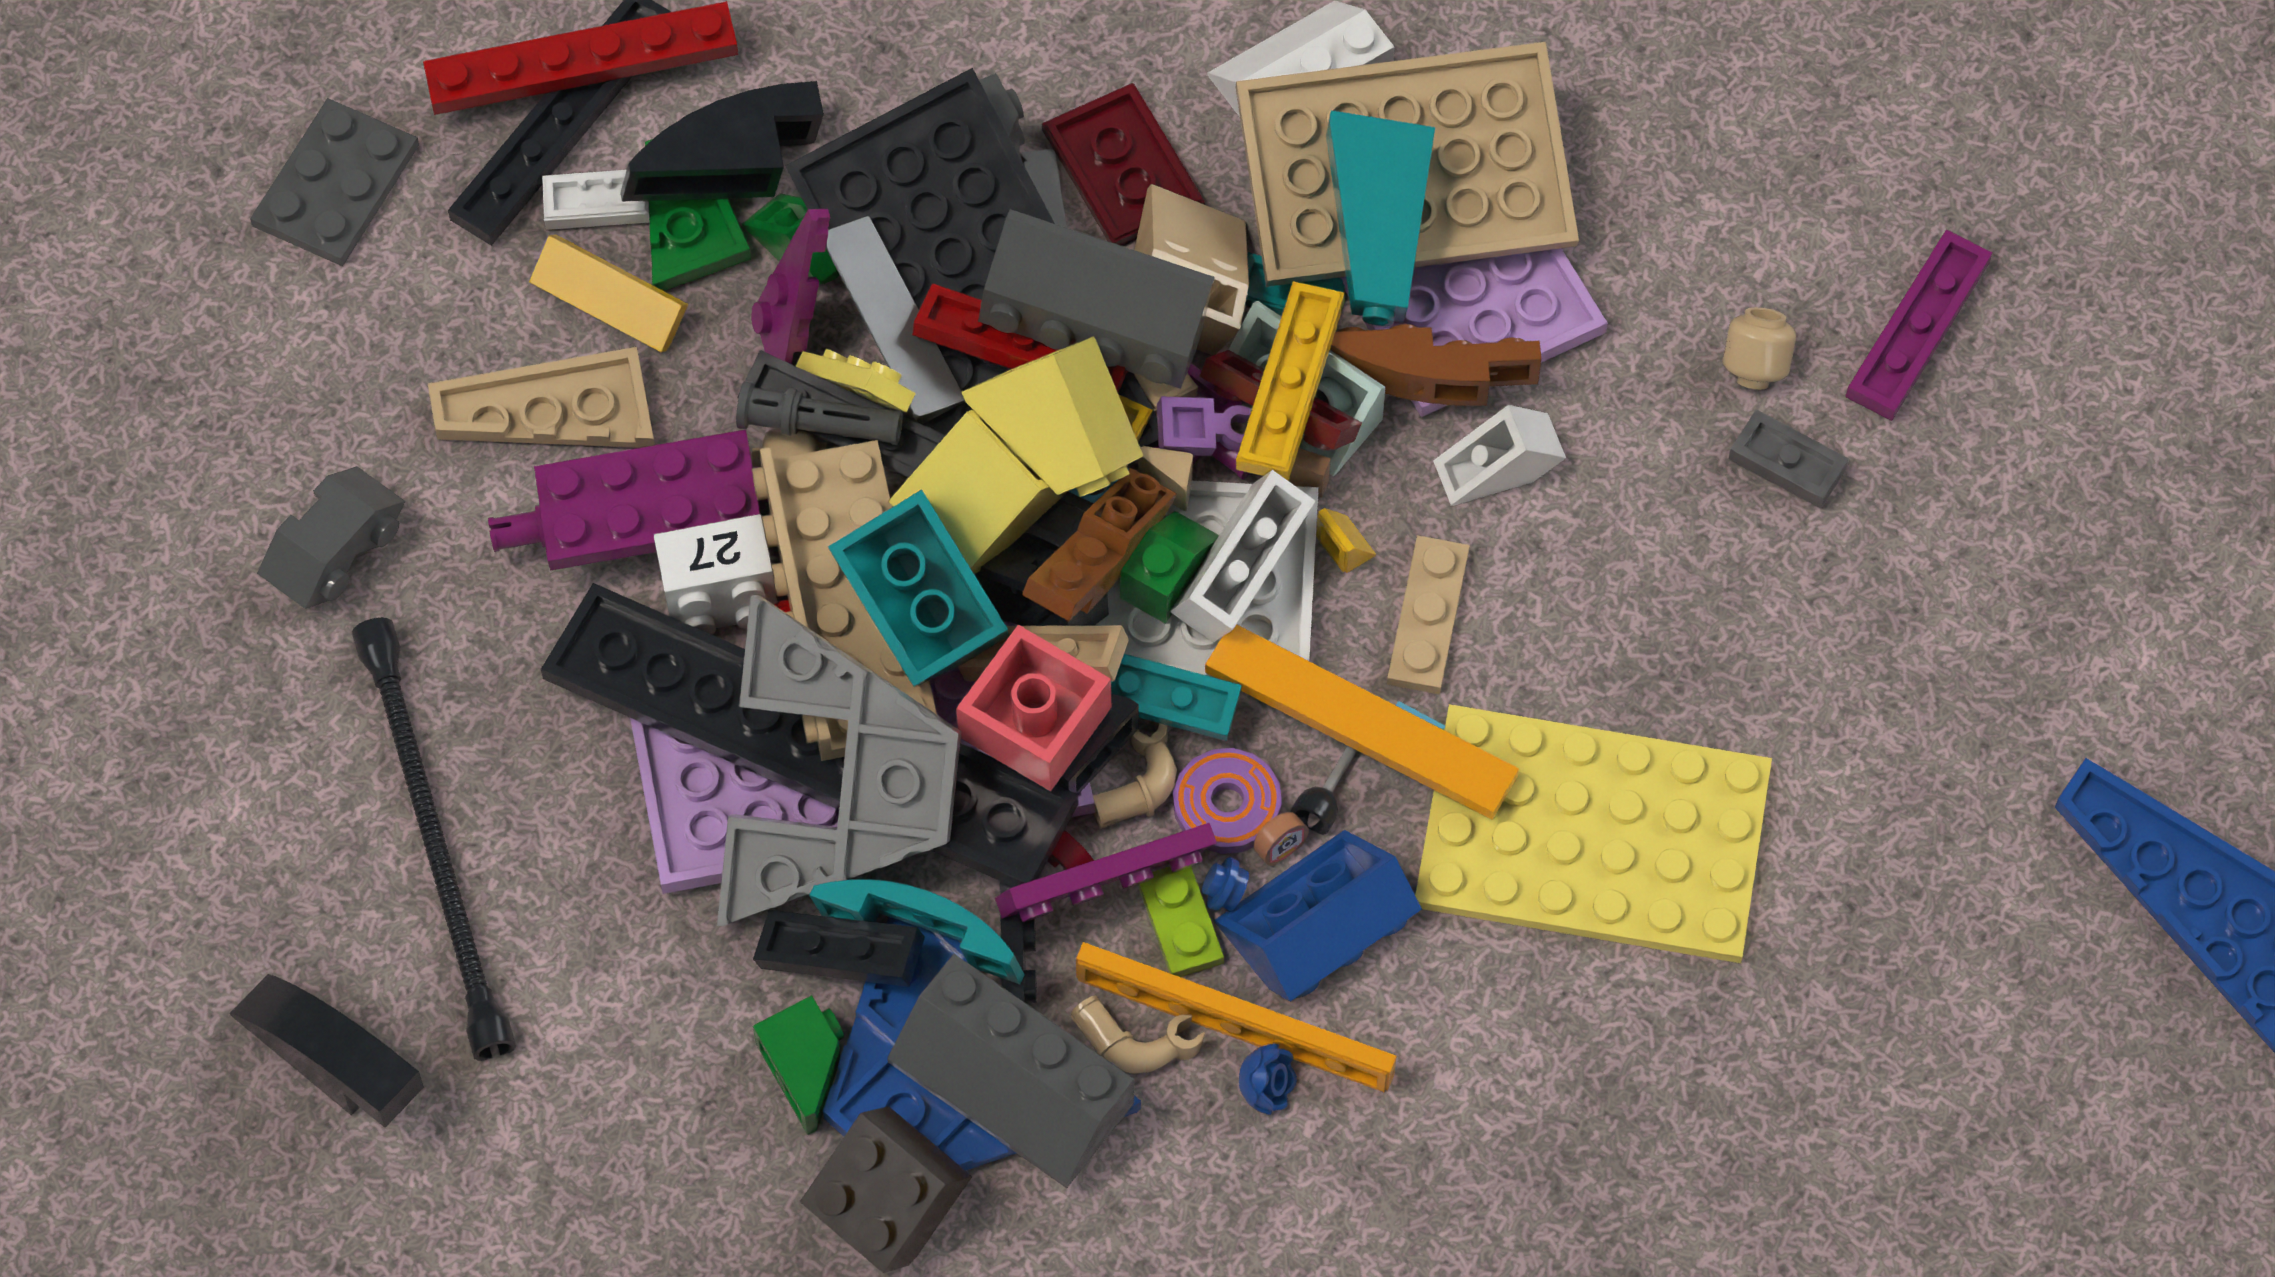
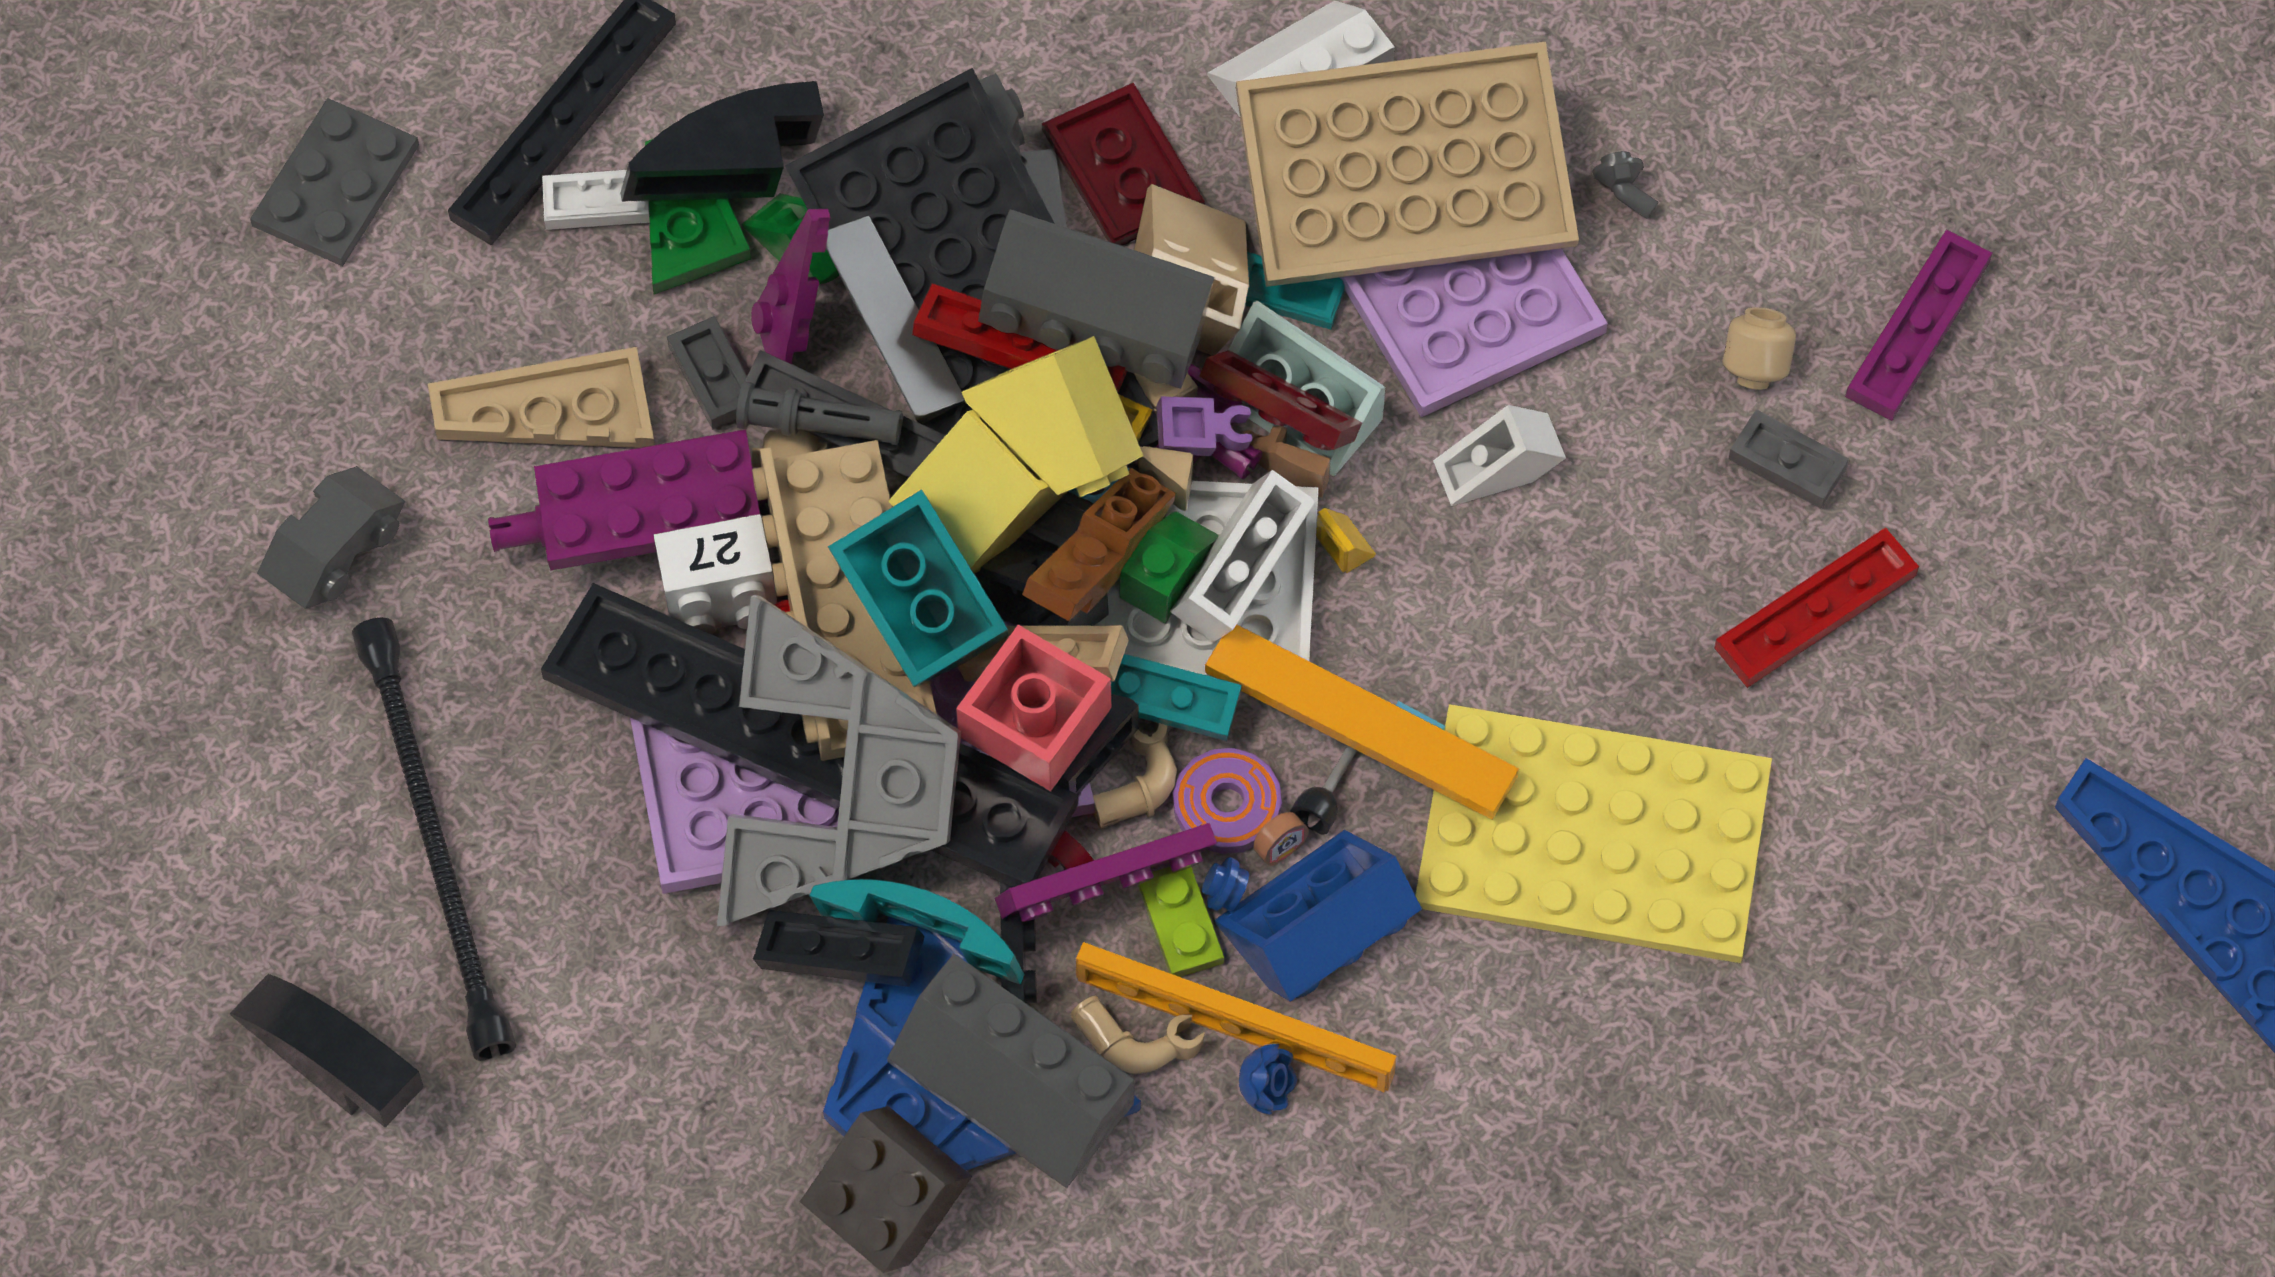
(580, 58): red plate -> none
(608, 293): yellow tile -> none
(709, 369): none -> dark grey plate
(802, 1055): green slope -> none
(867, 380): light yellow plate -> none
(1290, 380): yellow tile -> none
(1379, 201): teal slope -> none
(1428, 614): tan plate -> none
(1440, 374): dark orange slope -> none
(1618, 172): none -> dark grey plate
(1816, 607): none -> red plate

